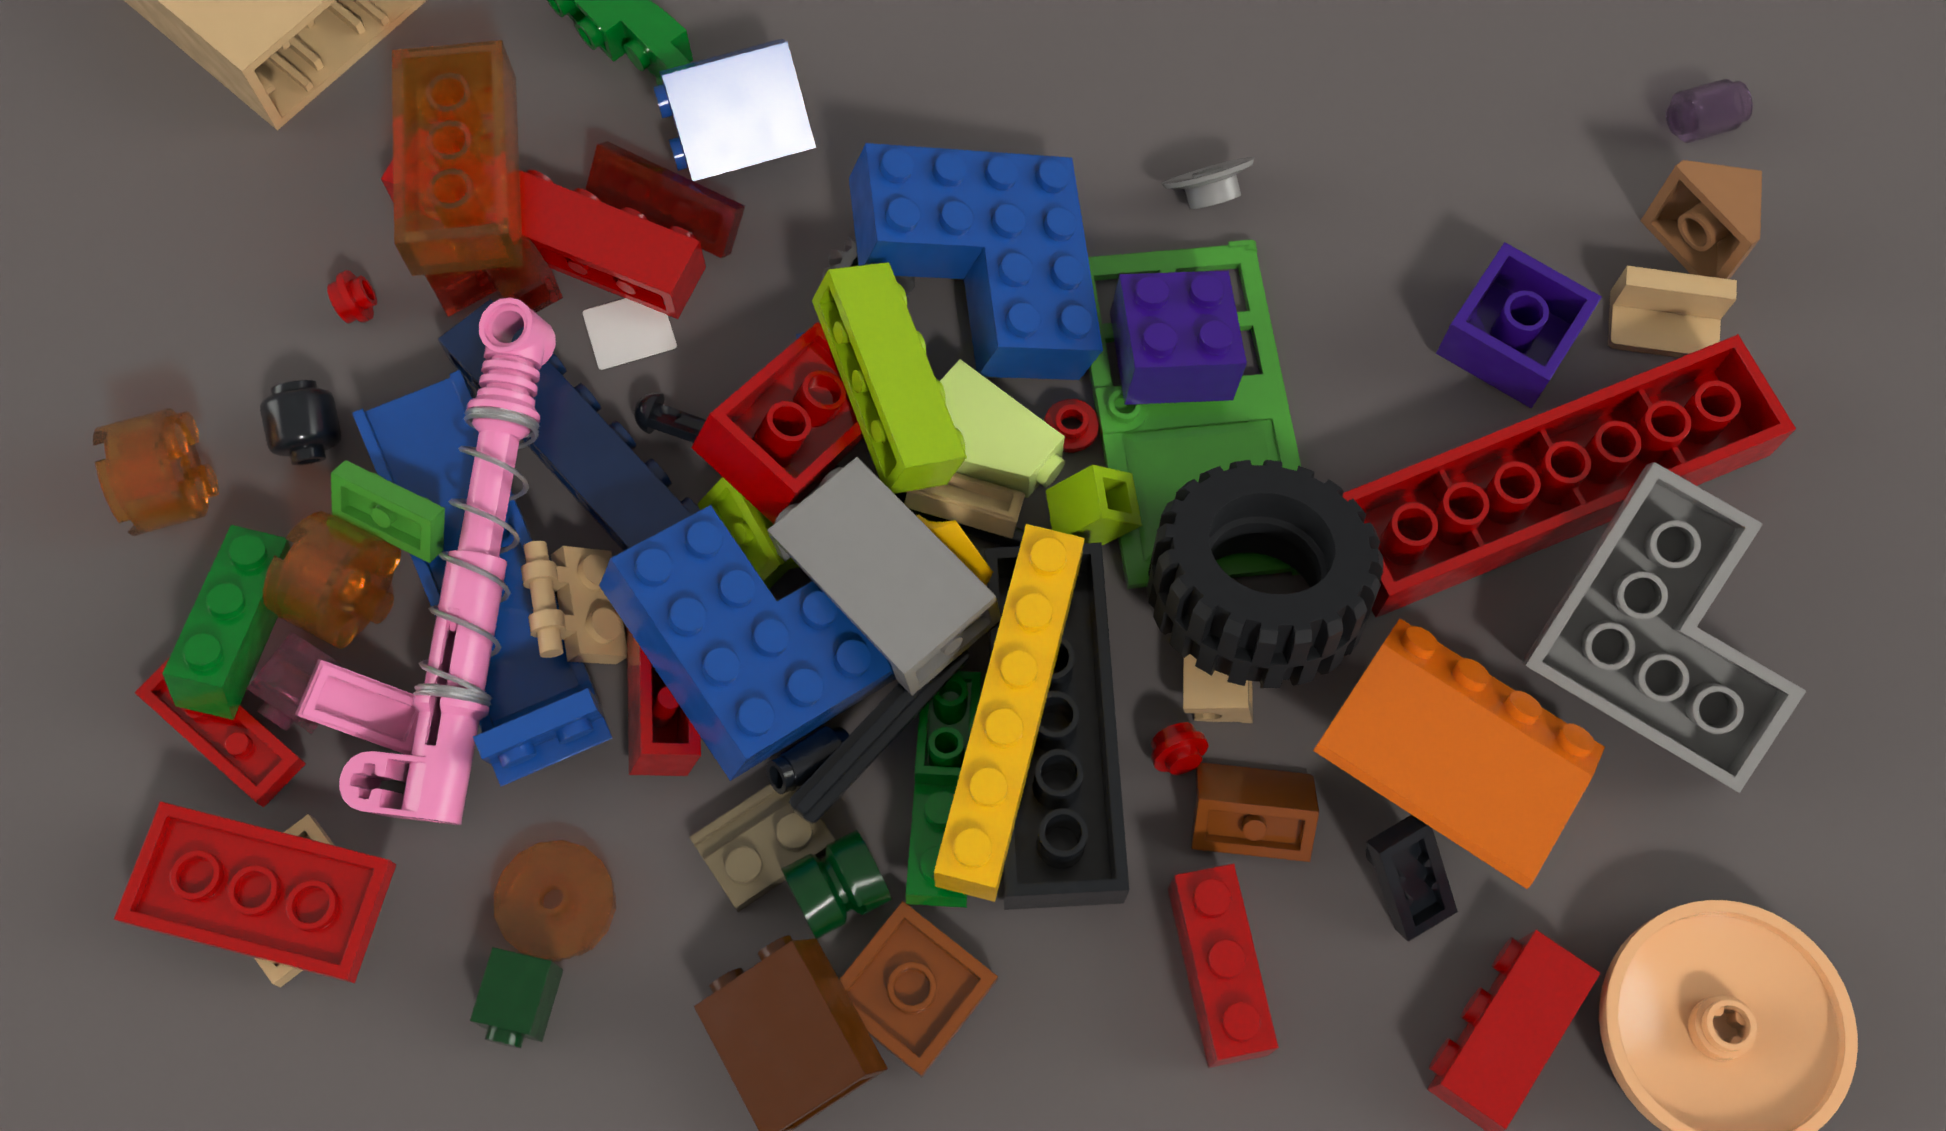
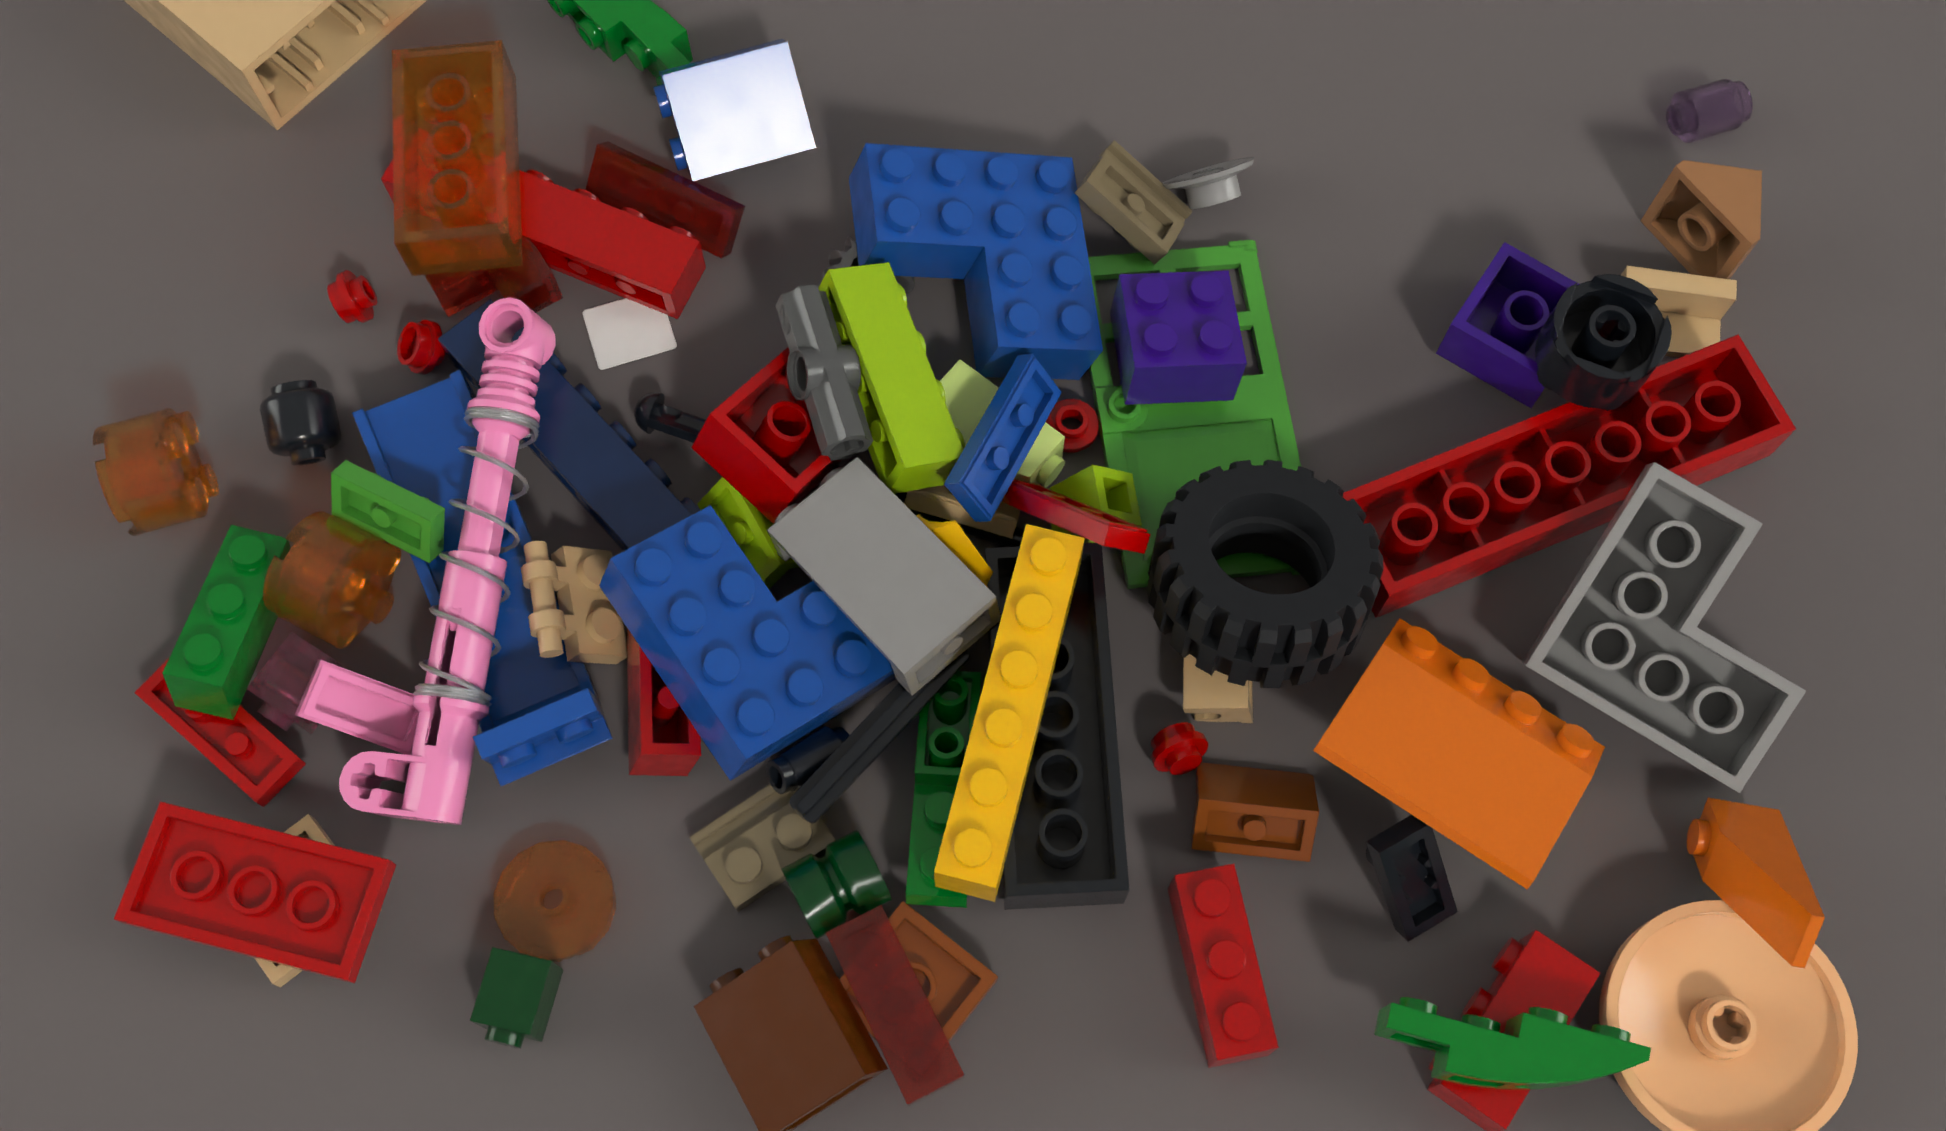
(420, 346): none -> red plate
(823, 372): none -> dark grey piece
(895, 1005): none -> clear red plate
(1003, 438): none -> blue tile
(1076, 517): none -> red tile
(1133, 202): none -> dark tan plate
(1531, 1053): none -> green slope
(1602, 342): none -> black brick
(1758, 873): none -> orange slope

